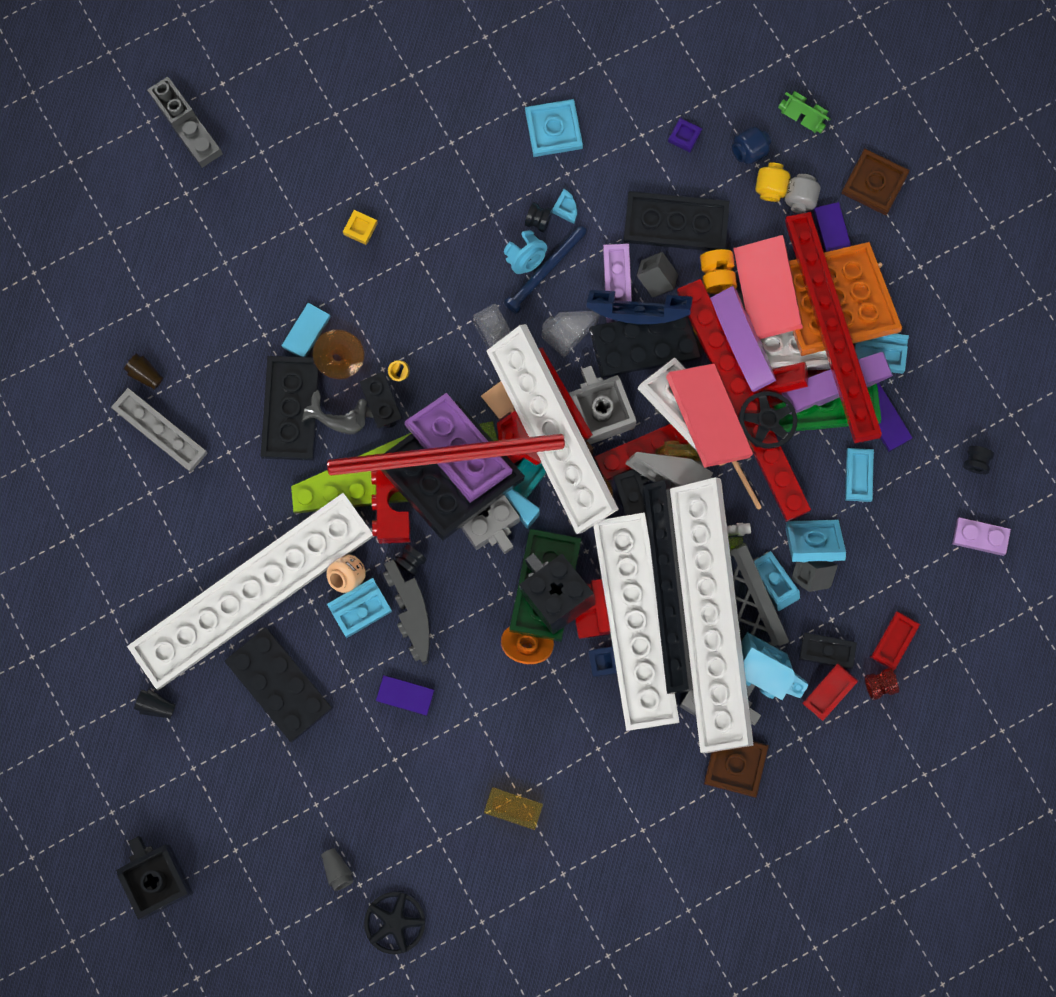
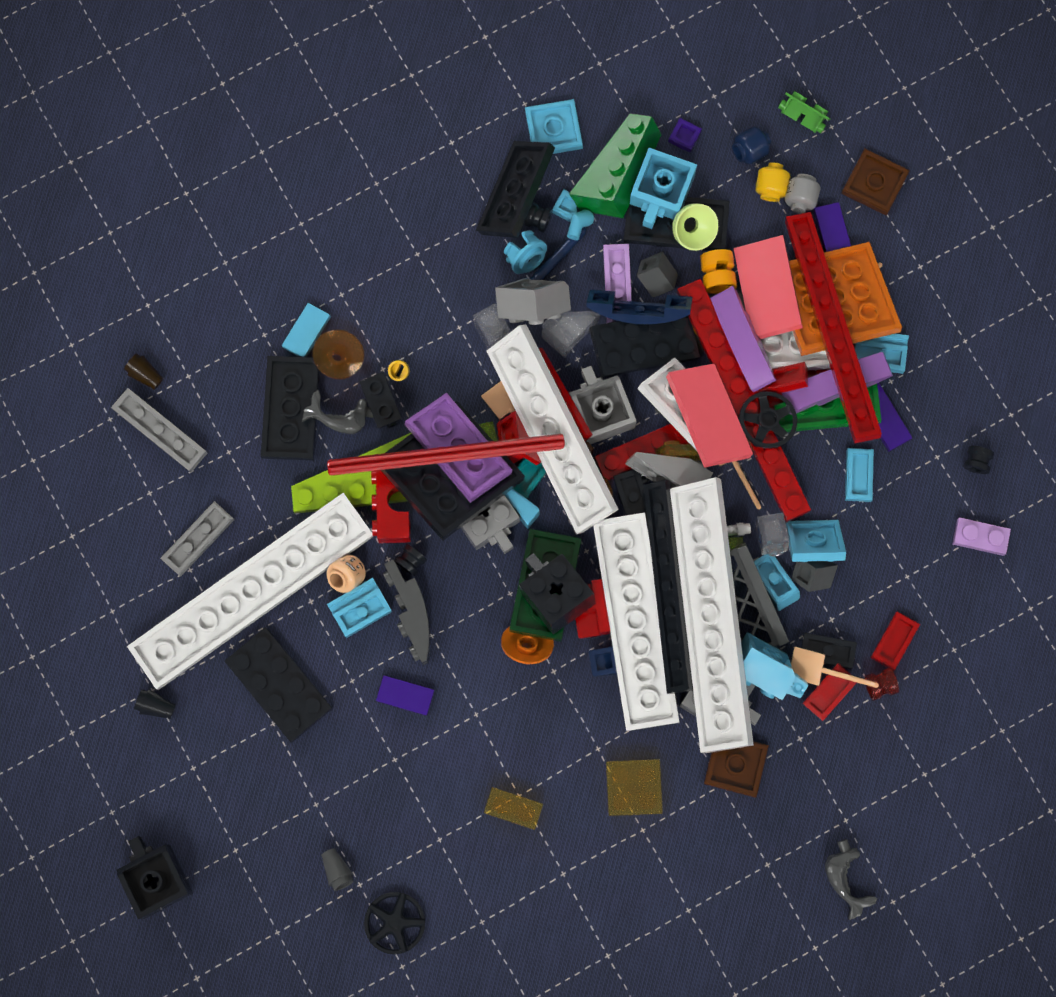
(184, 122): dark grey slope -> none
(197, 538): none -> light grey tile
(360, 227): yellow plate -> none
(515, 189): none -> black plate
(532, 300): none -> light grey hinge
(578, 221): none -> medium azure arm
(611, 176): none -> green wedge
(634, 787): none -> clear yellow plate
(659, 199): none -> medium azure hinge
(705, 228): none -> yellowish green piece
(772, 534): none -> clear brick
(810, 667): none -> light nougat piece
(836, 871): none -> dark grey animal

